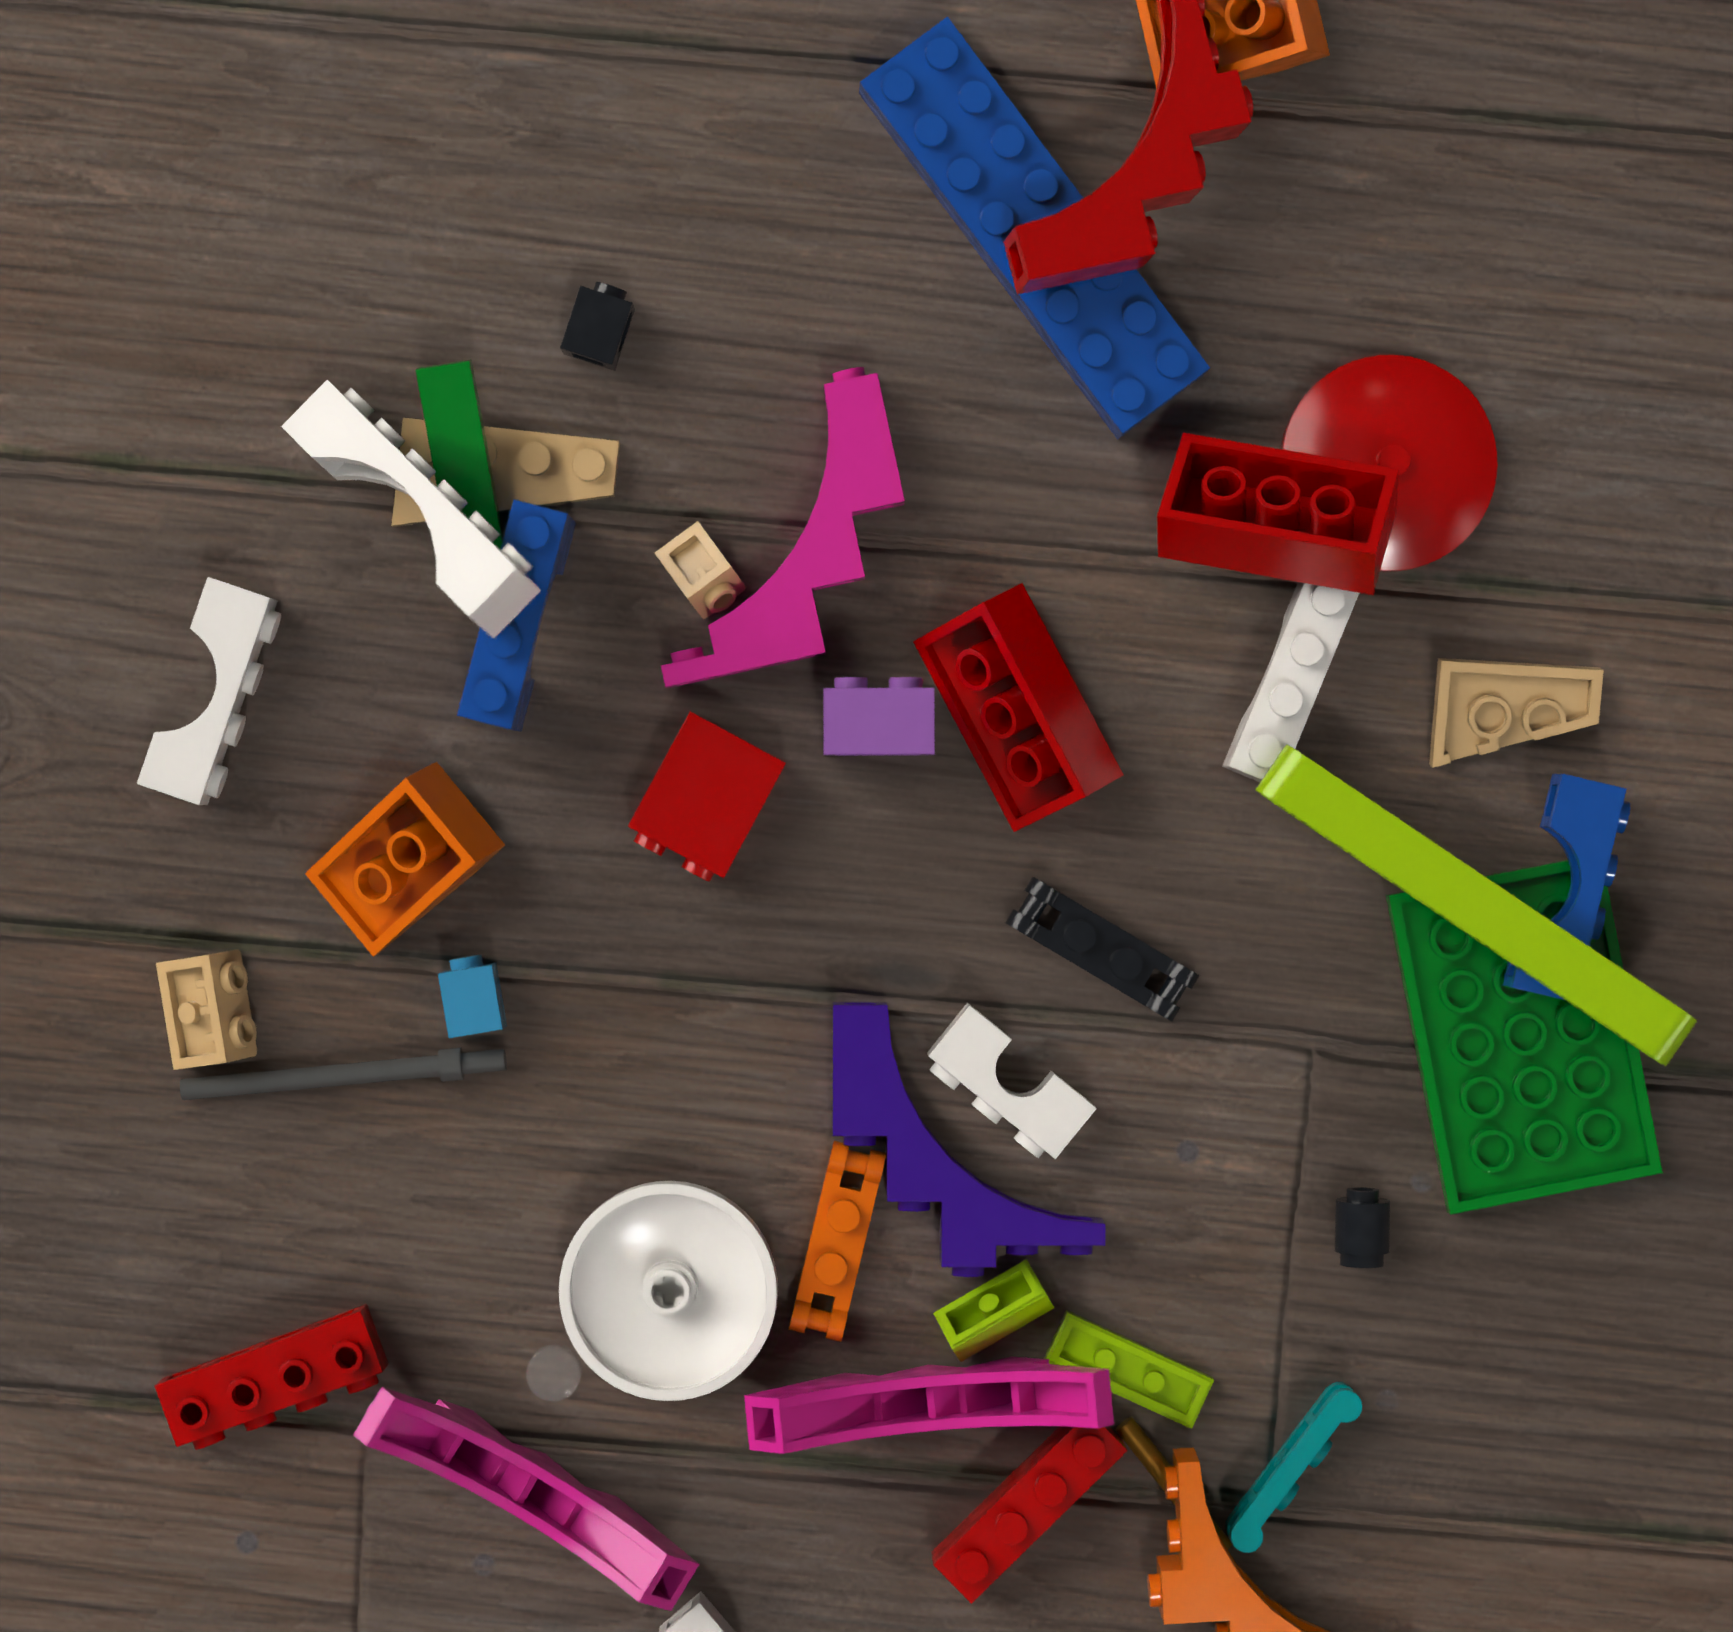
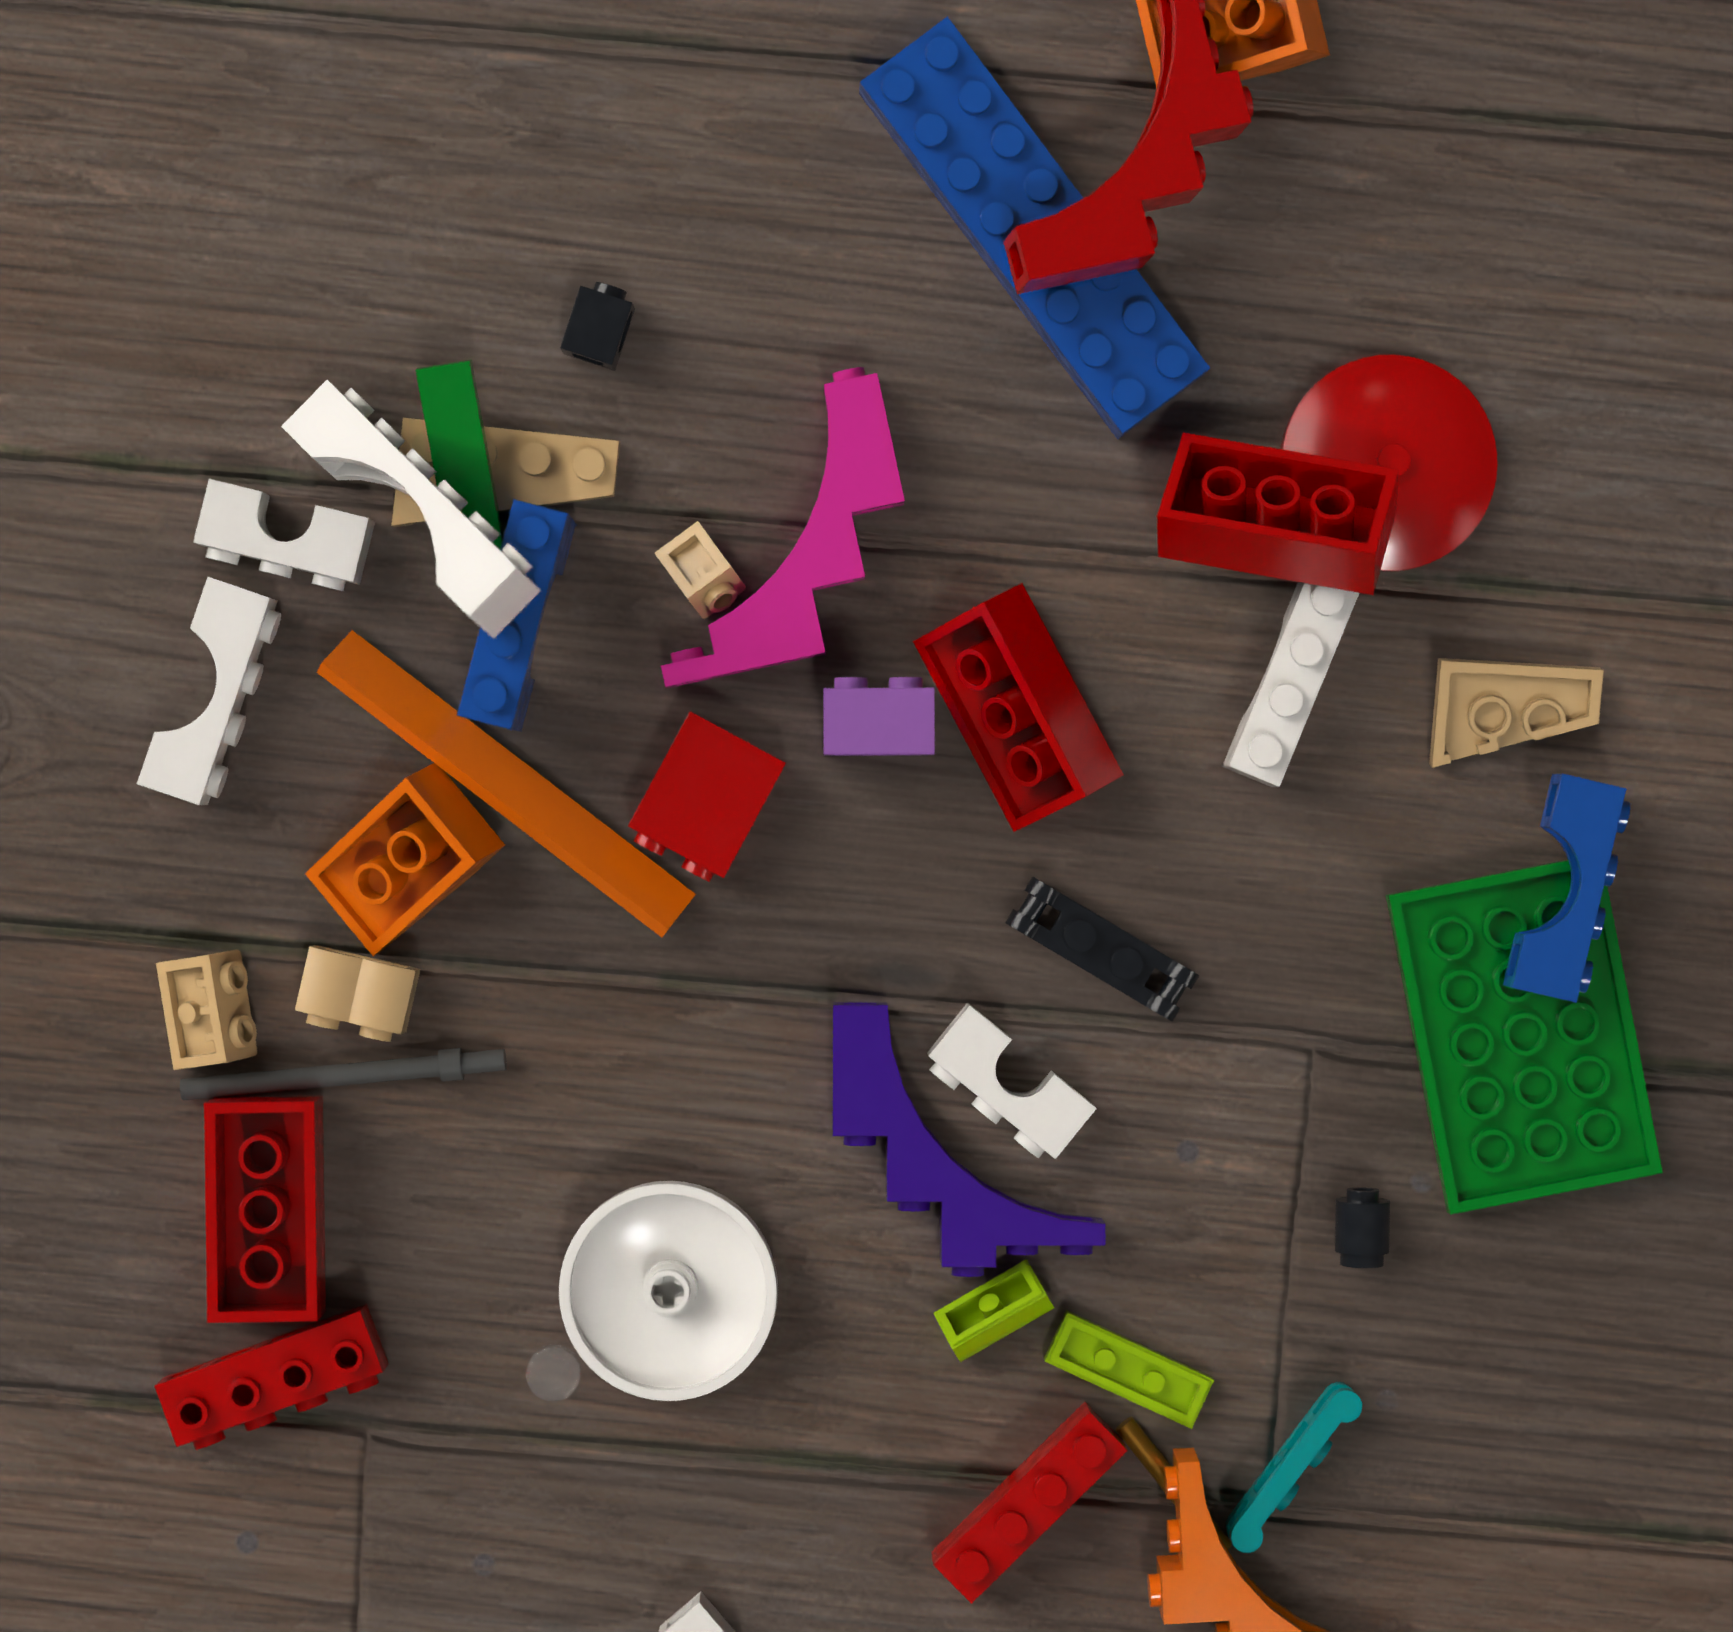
(235, 525): none -> white arch
(264, 1209): none -> red brick
(357, 991): none -> tan brick
(471, 997): dark azure brick -> none
(506, 783): none -> orange tile
(532, 1488): dark pink arch -> none
(837, 1241): orange plate -> none
(927, 1399): dark pink arch -> none
(1476, 905): lime beam -> none

